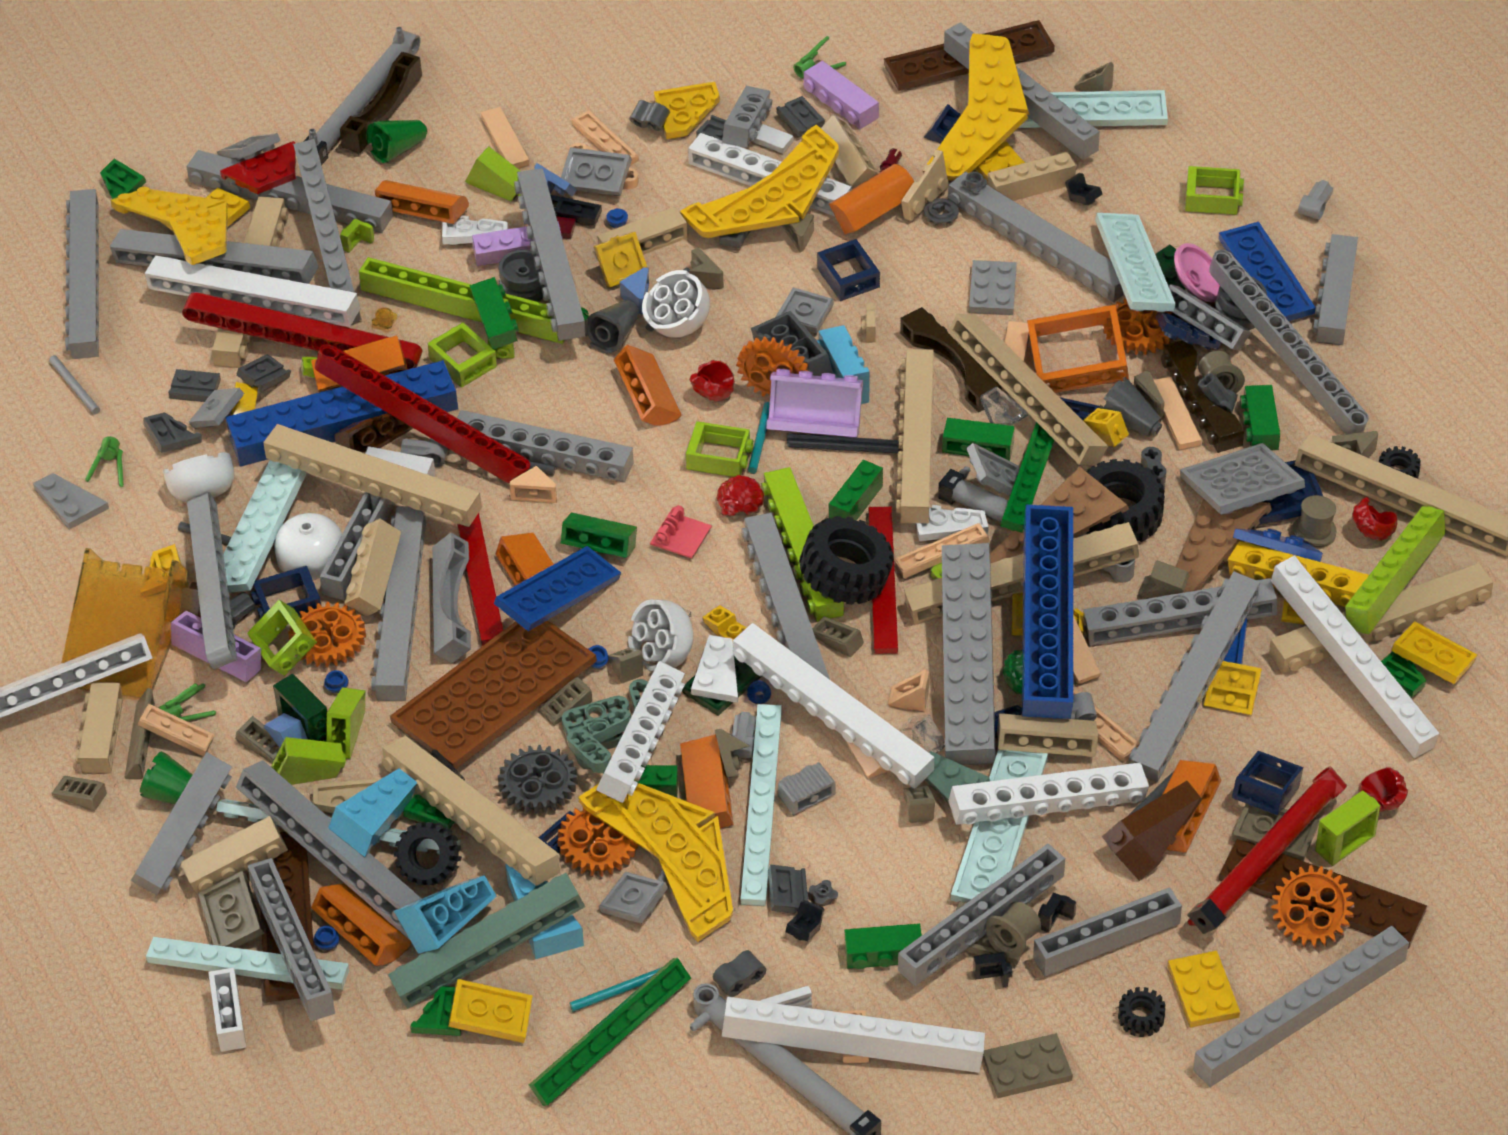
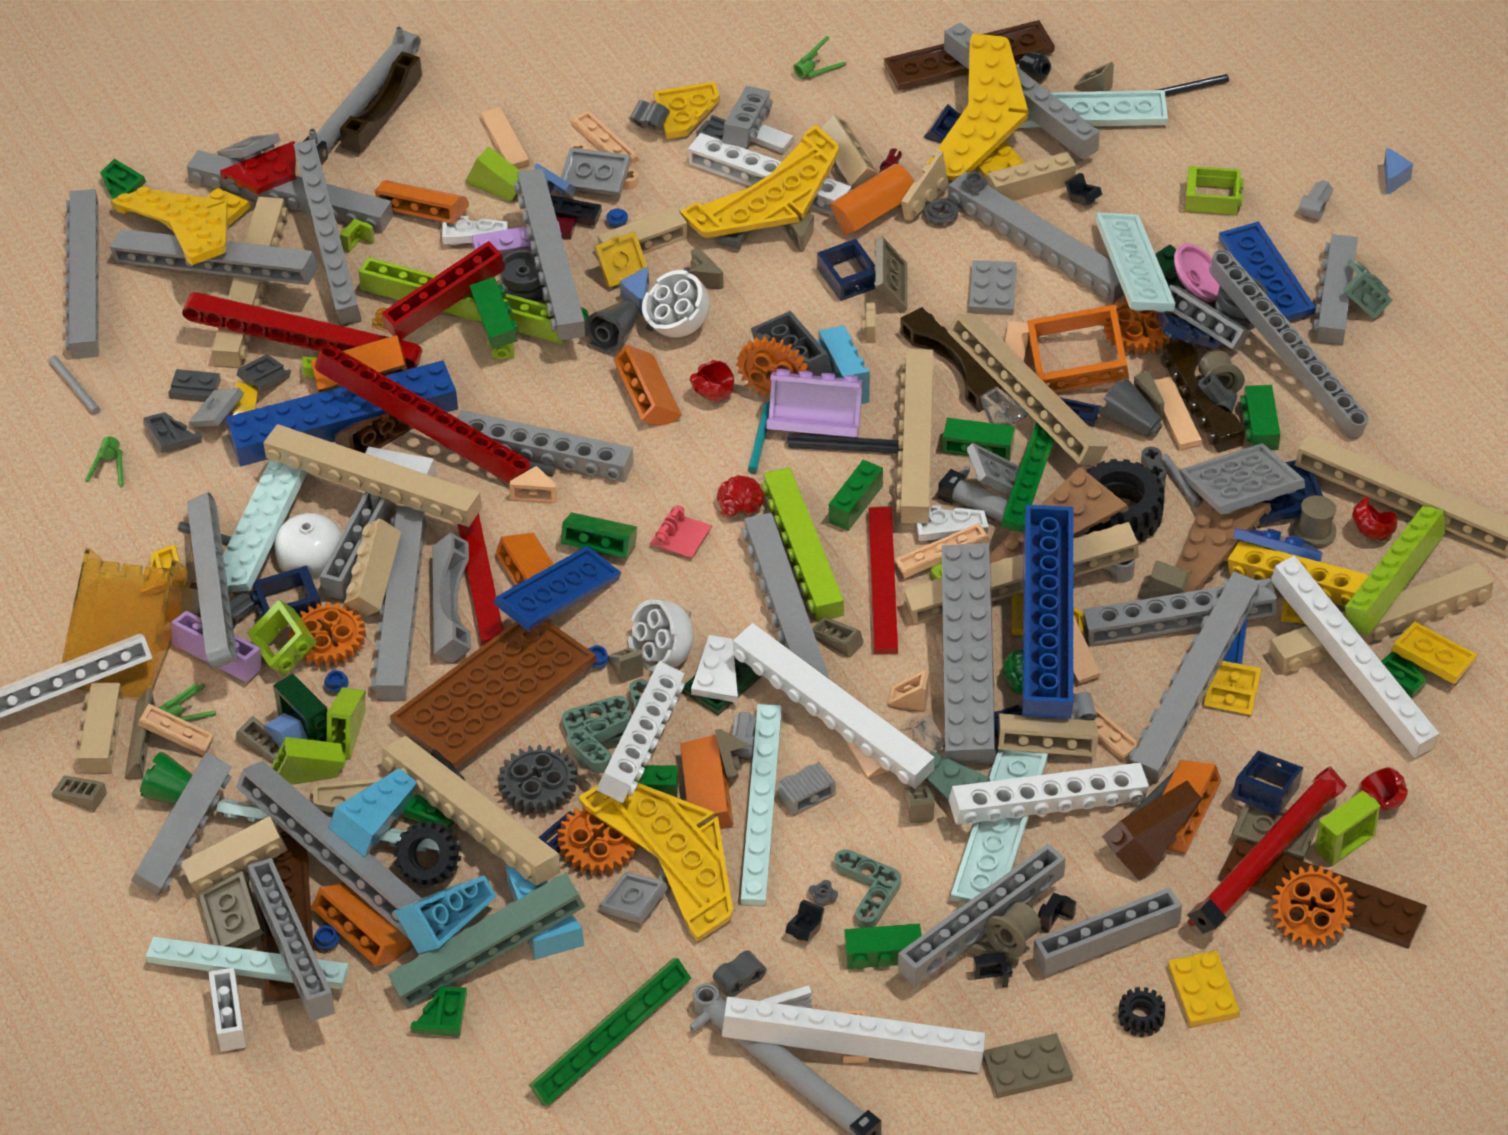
(69, 501): light grey wing -> none
(200, 475): white cylinder -> none
(267, 292): white brick -> none
(394, 137): green cone -> none
(425, 449): light grey piece -> none
(442, 291): none -> red brick
(463, 373): lime window -> none
(490, 1011): yellow plate -> none
(575, 689): dark tan slope -> none
(611, 991): teal bar -> none
(720, 435): lime window -> none
(723, 623): yellow slope -> none
(759, 686): clear blue plate -> none
(786, 888): dark grey plate -> none
(800, 115): dark grey plate -> none
(808, 308): light grey plate -> none
(839, 578): black tyre -> none
(841, 95): lavender brick -> none
(877, 882): none -> sand green beam
(891, 274): none -> dark tan plate
(1035, 65): none -> black head
(1108, 426): yellow head -> none
(1175, 473): none -> light grey bar
(1196, 84): none -> black bar
(1300, 1006): light grey brick -> none
(1361, 443): dark tan slope -> none
(1367, 290): none -> sand green bracket
(1396, 170): none -> medium blue slope
(1402, 458): black tyre -> none

